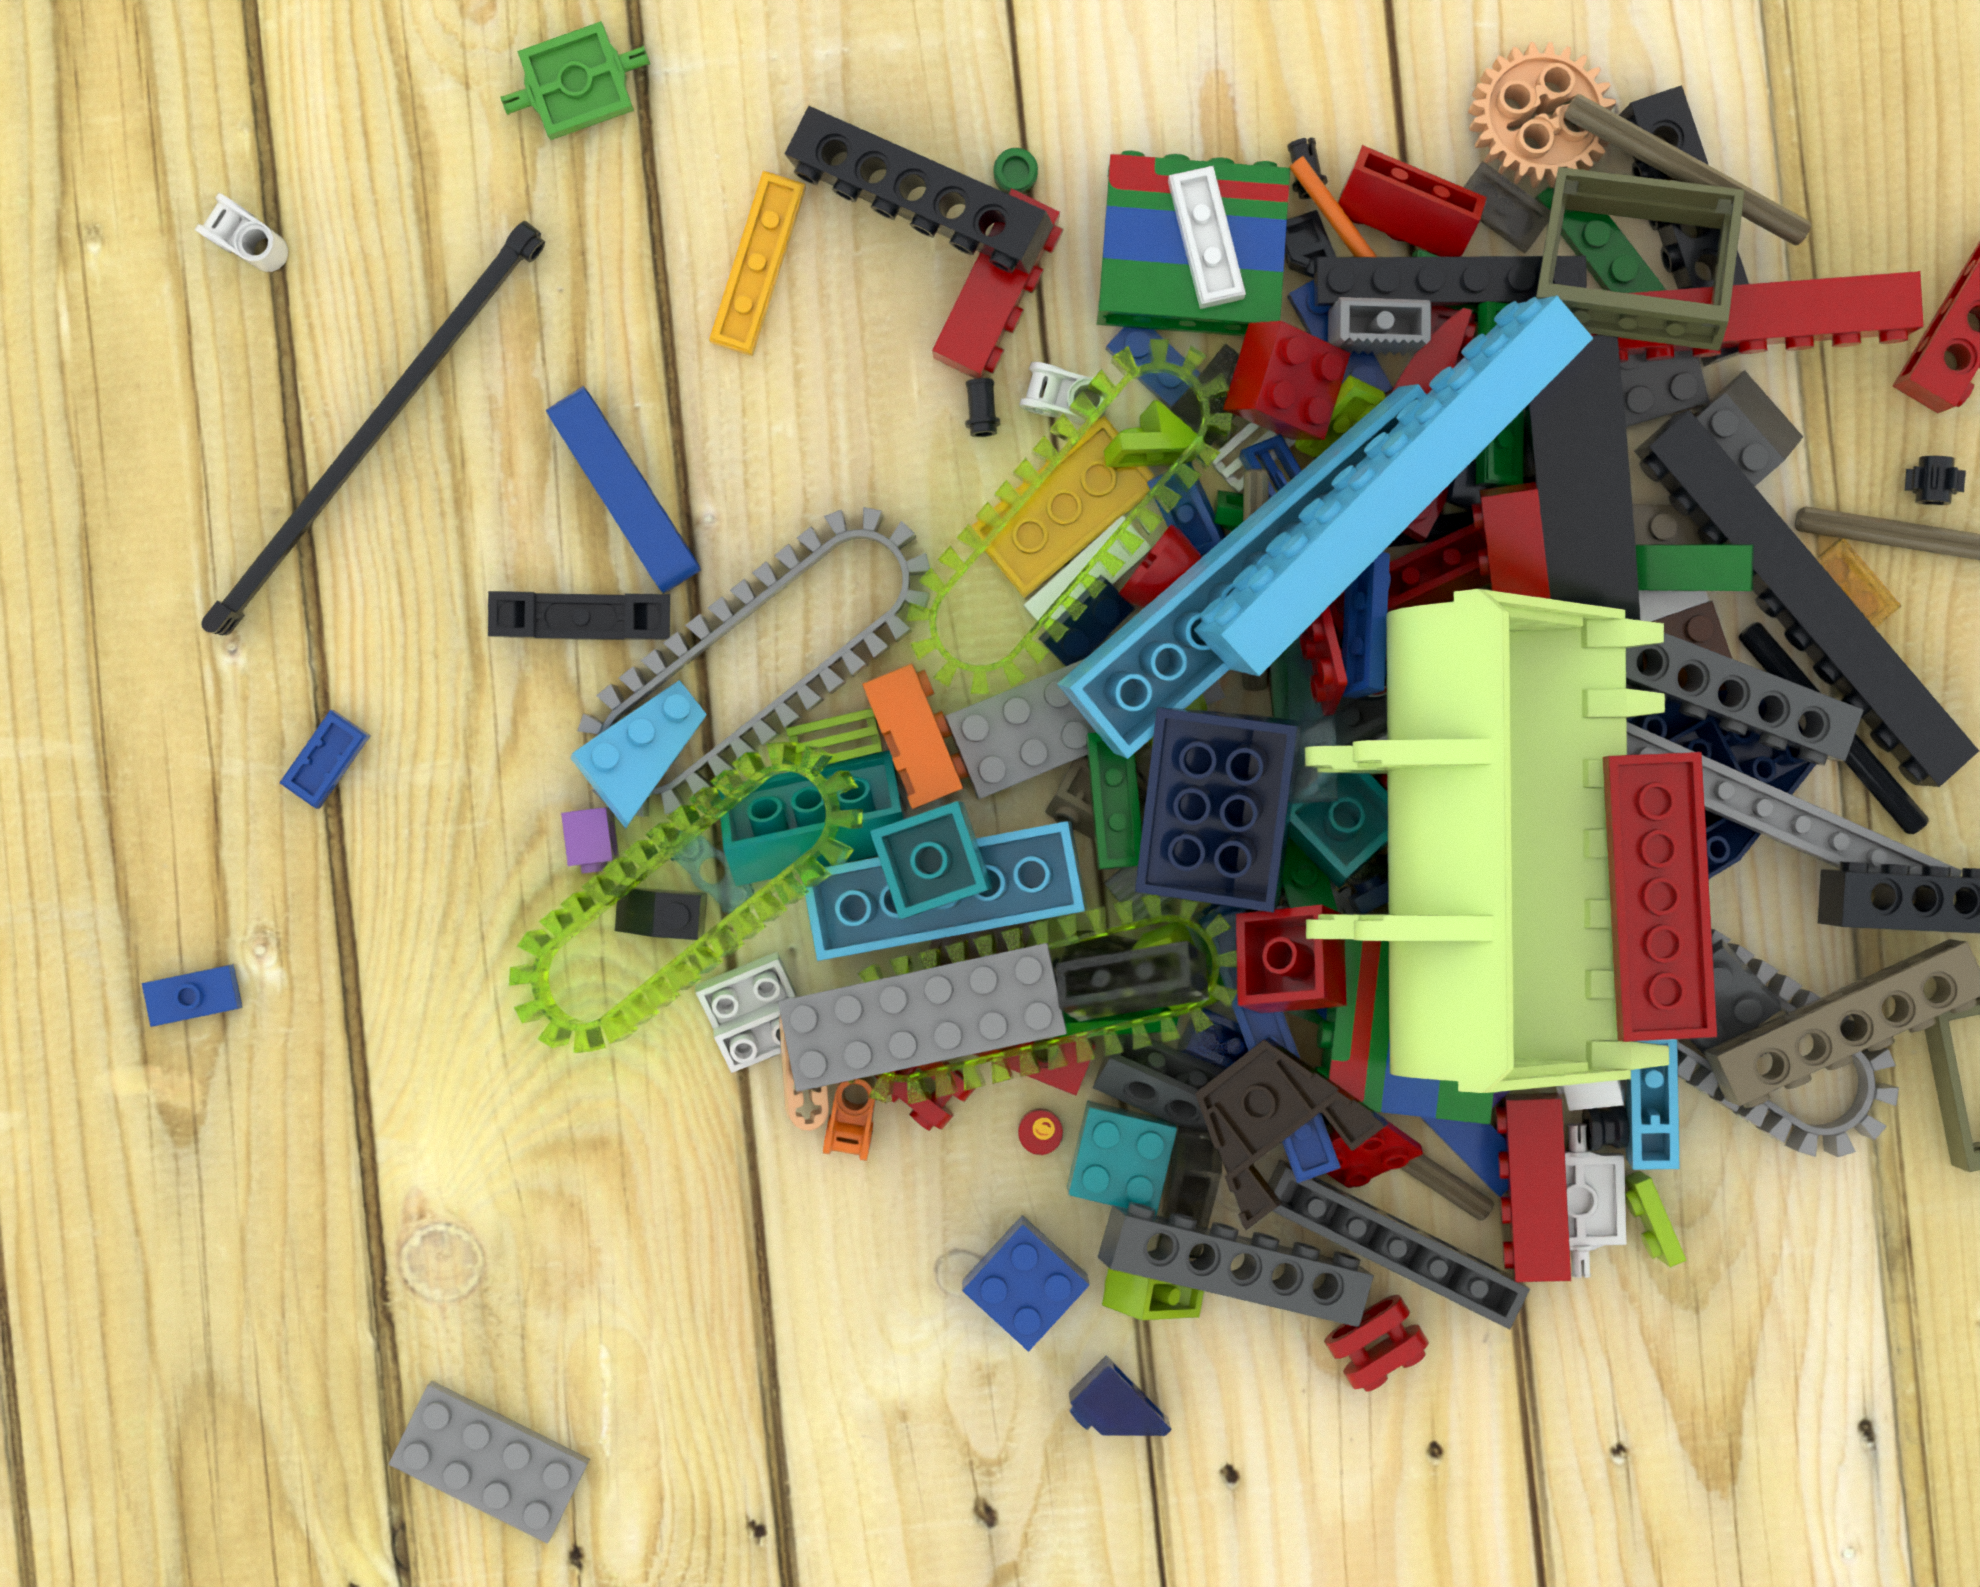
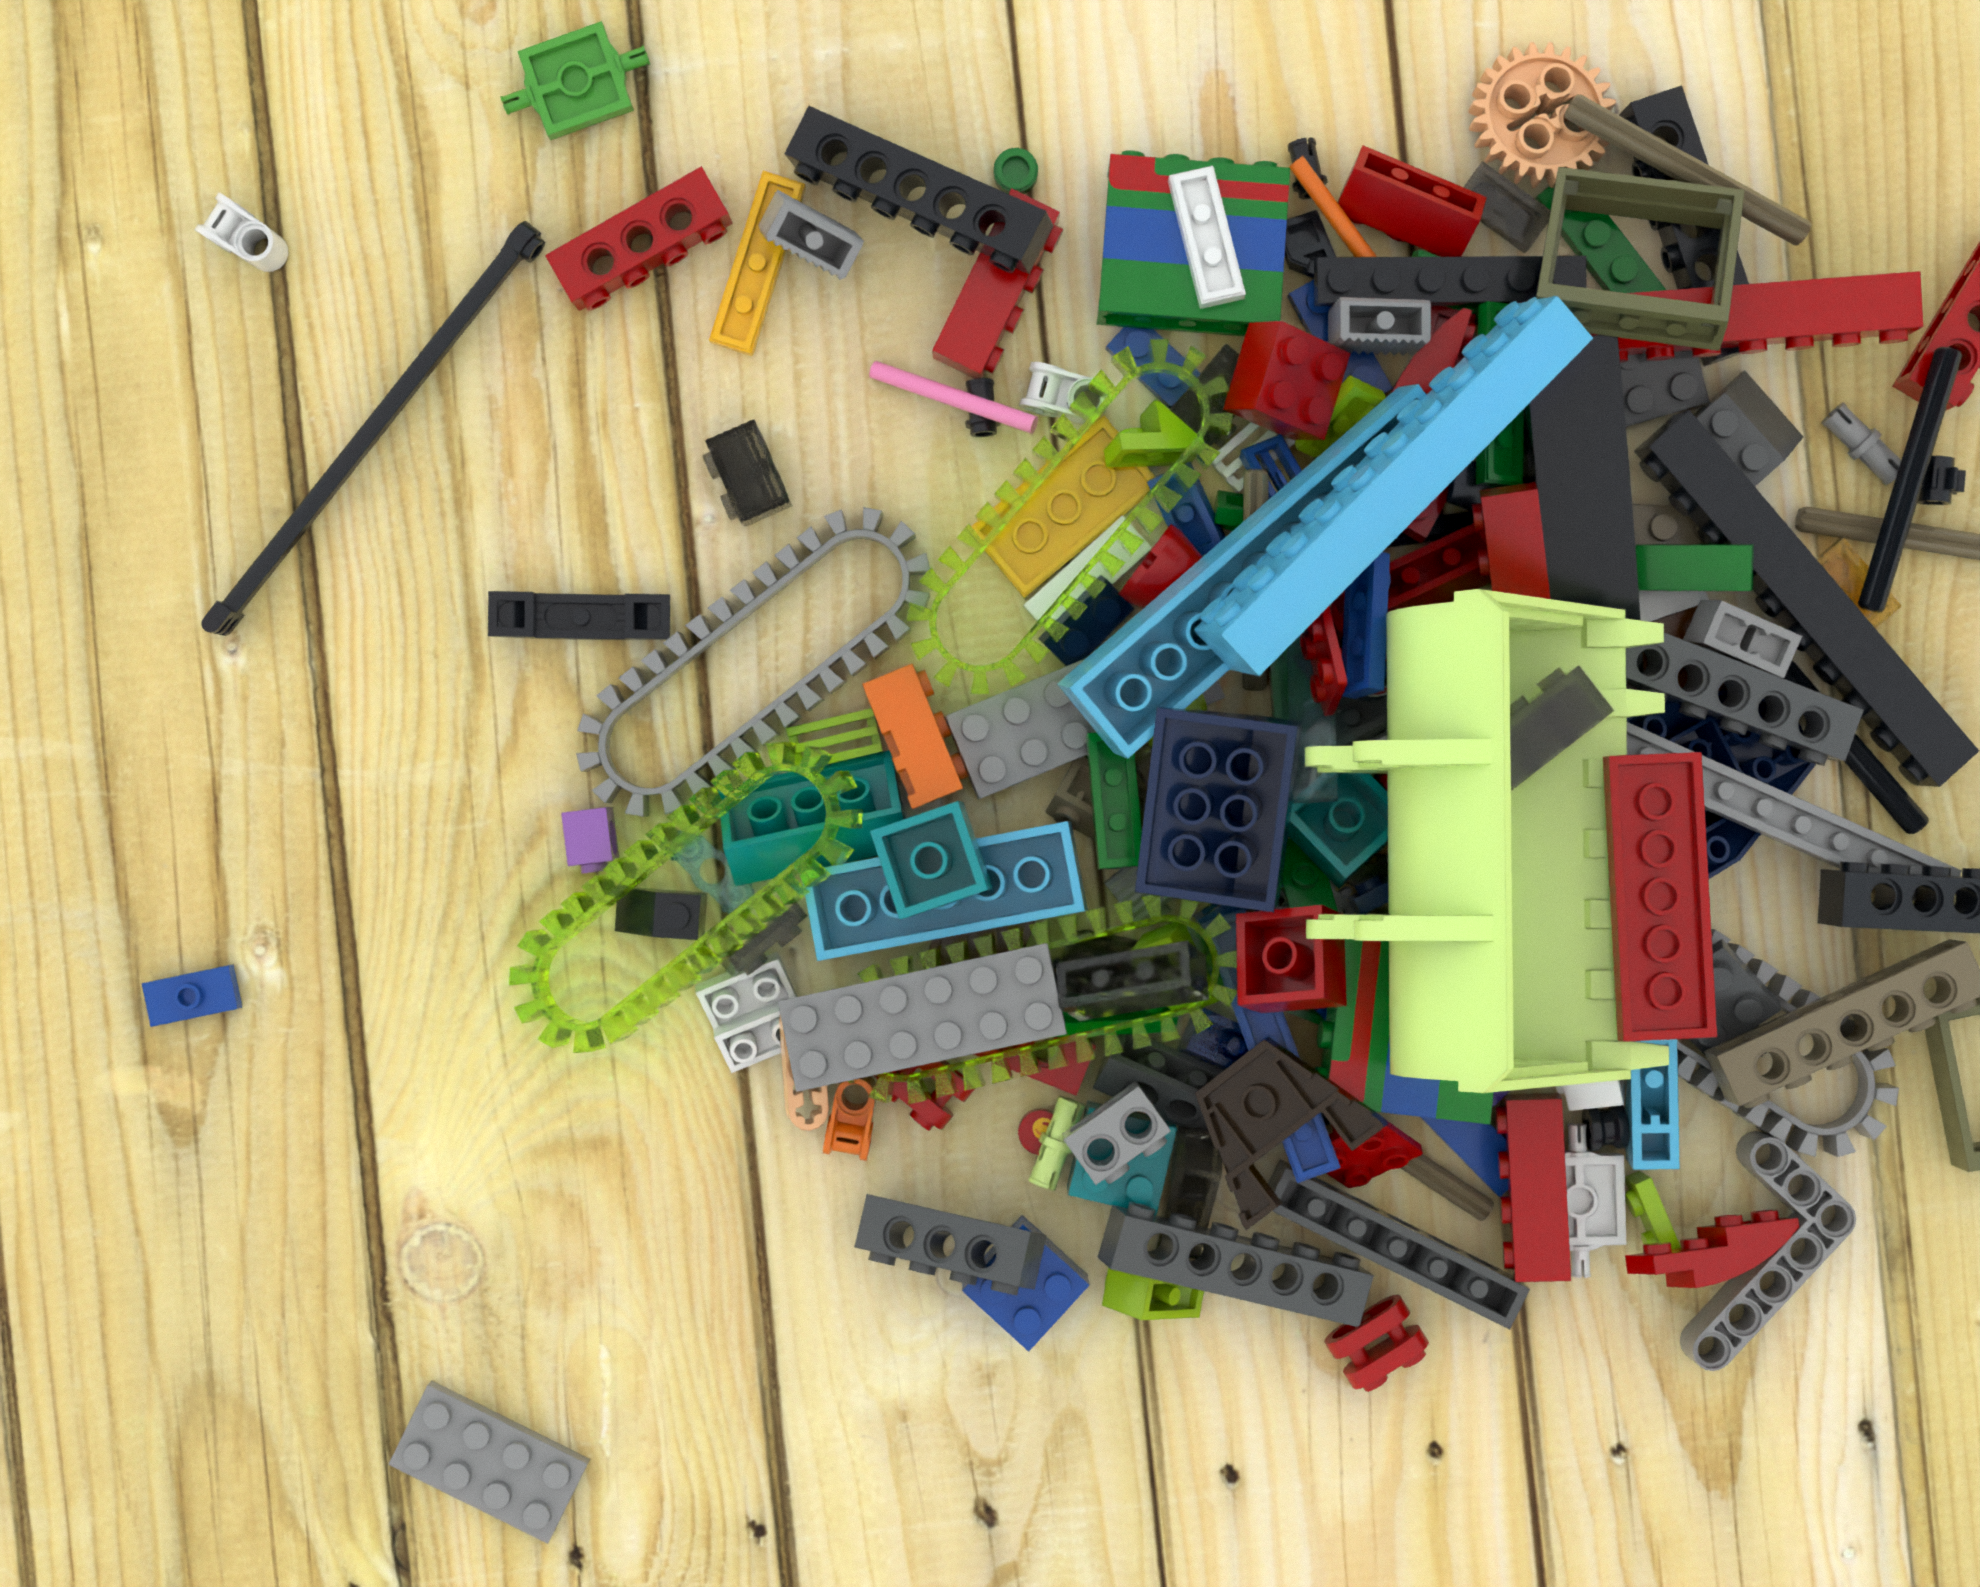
(324, 759): blue plate -> none
(614, 238): none -> red brick
(623, 489): blue beam -> none
(639, 749): medium azure wing -> none
(747, 473): none -> clear smoke brick
(752, 954): none -> clear smoke plate
(810, 235): none -> light grey brick
(954, 397): none -> bright pink bar
(1017, 1250): none -> dark grey brick
(1053, 1148): none -> yellowish green pin
(1109, 1124): none -> light grey brick
(1115, 1404): clear blue slope -> none
(1552, 720): none -> clear smoke brick
(1718, 1252): none -> red slope
(1742, 637): none -> light grey brick
(1788, 1271): none -> light grey beam
(1863, 443): none -> light grey pin
(1910, 479): none -> black axle

